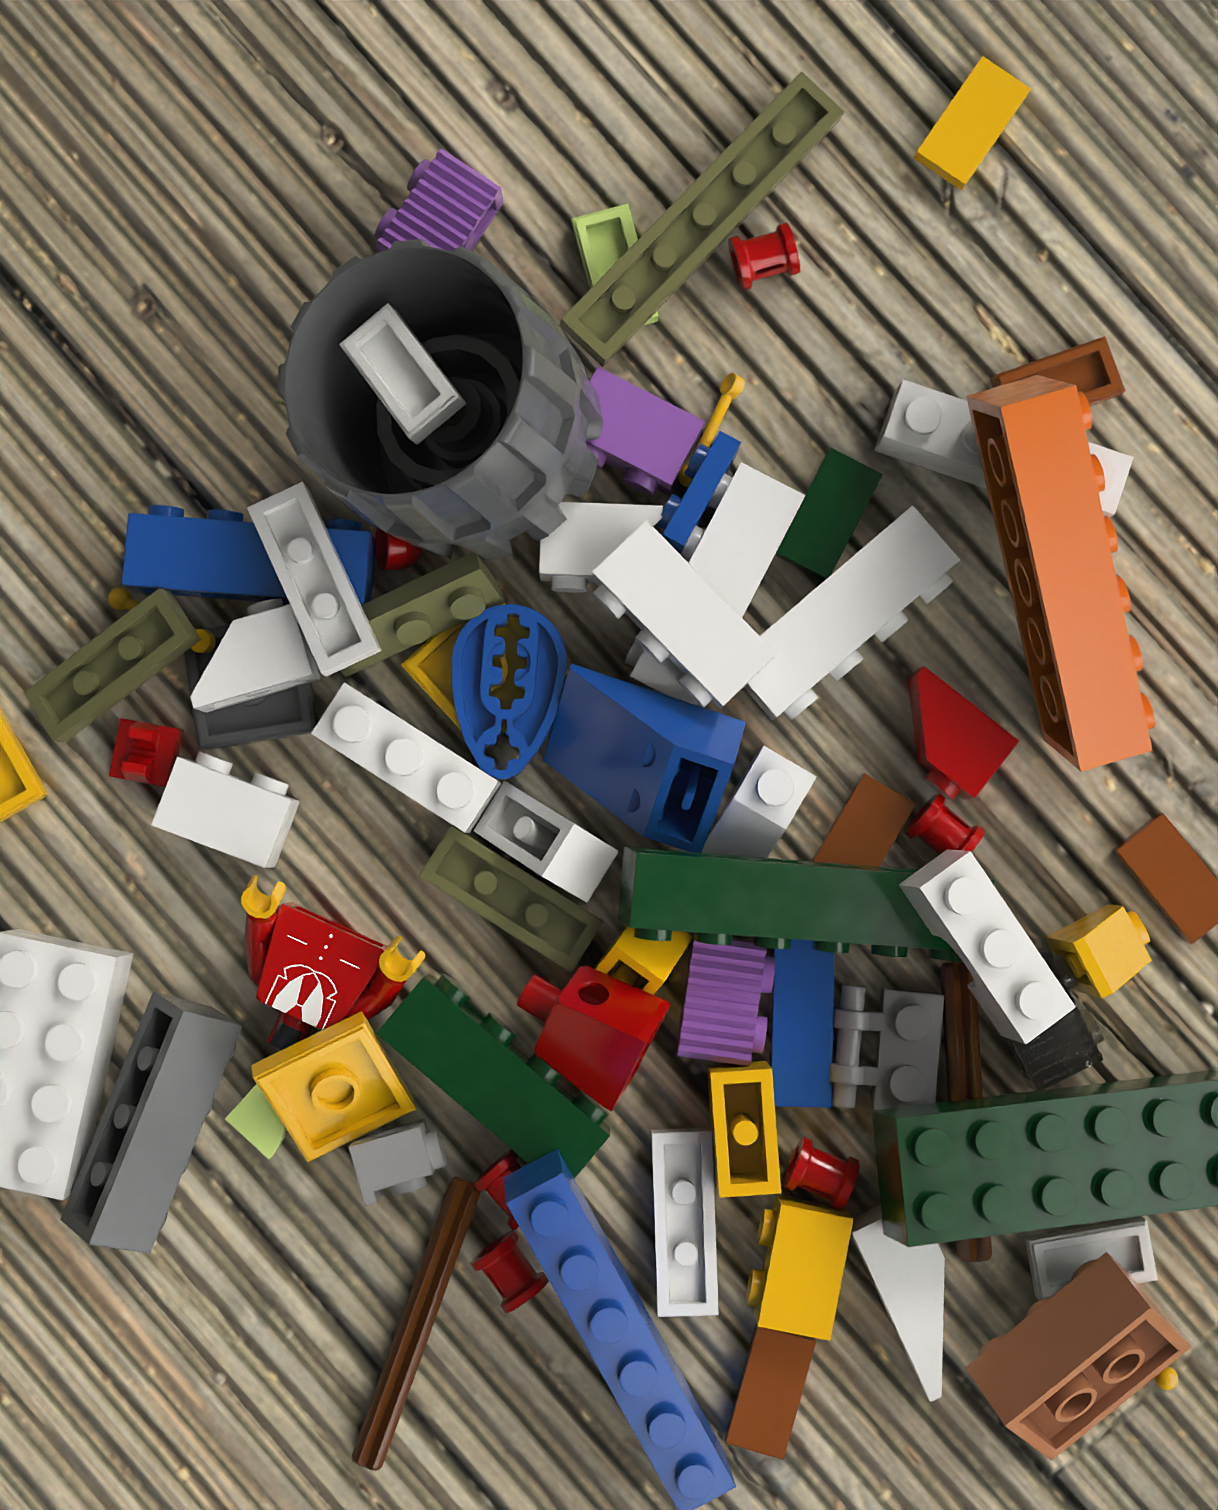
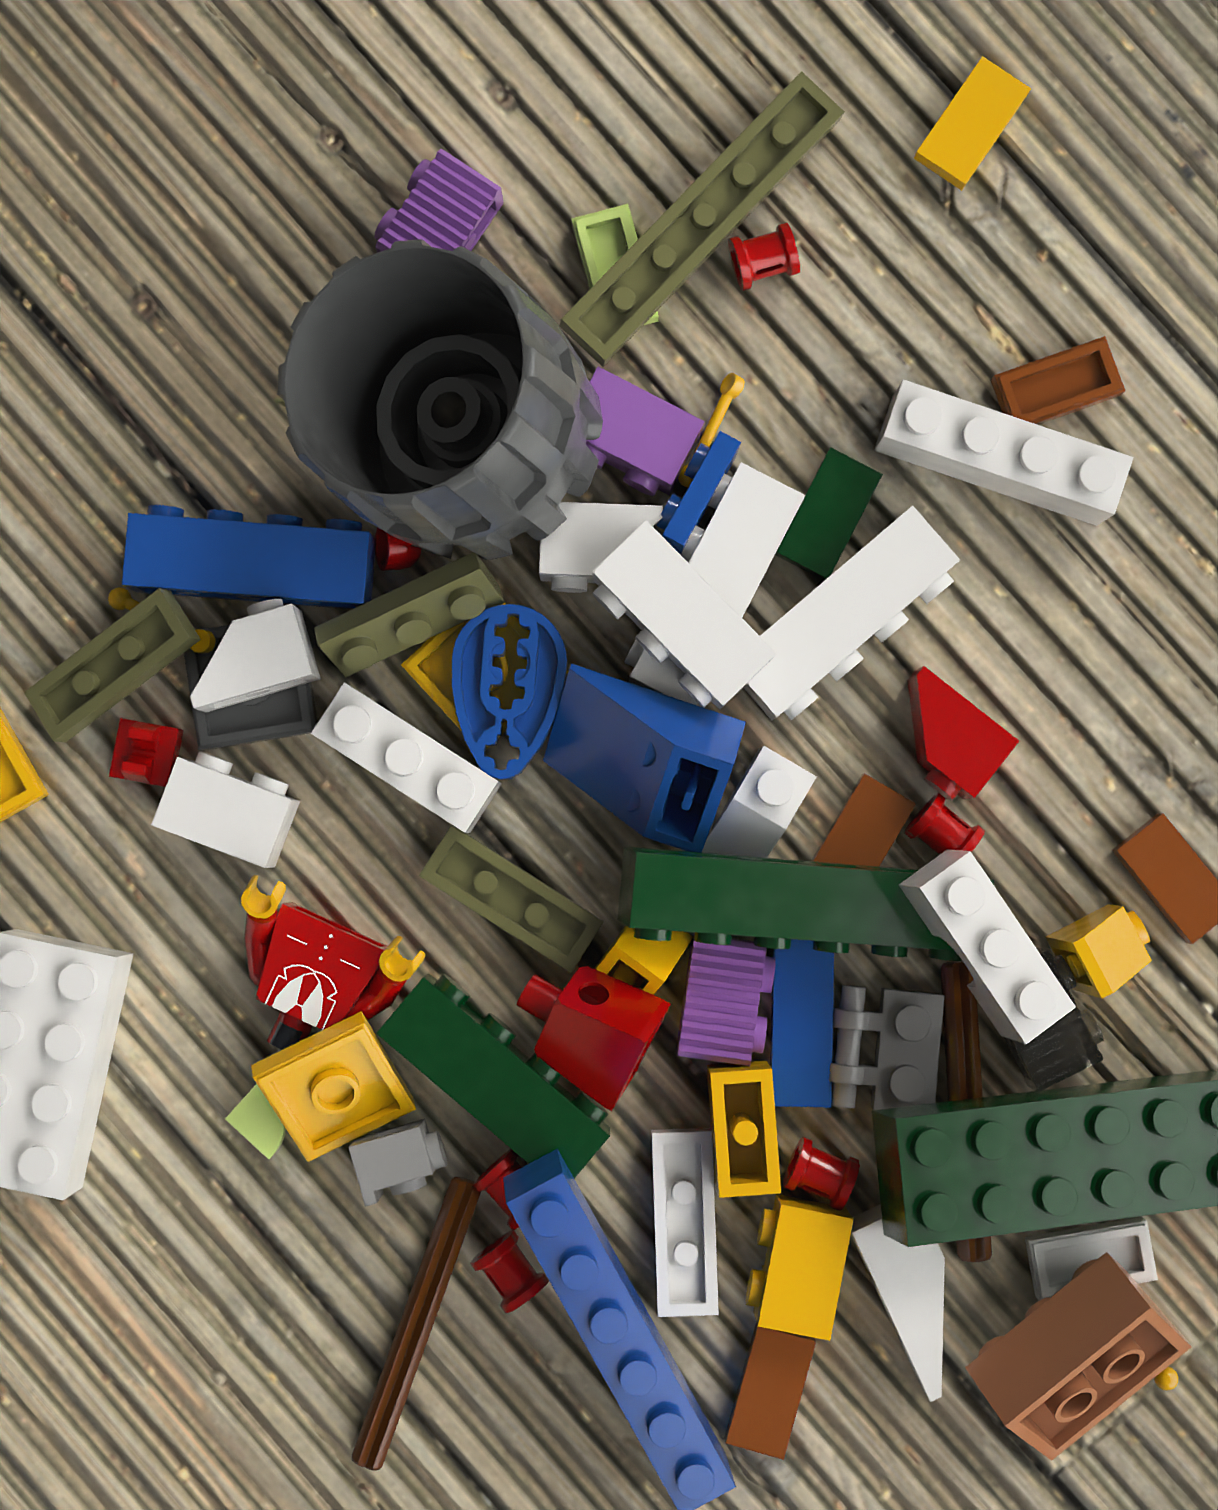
(151, 1124): brick -> none
(314, 579): white plate -> none
(402, 374): white tile -> none
(545, 841): white slope -> none
(1062, 569): orange brick -> none

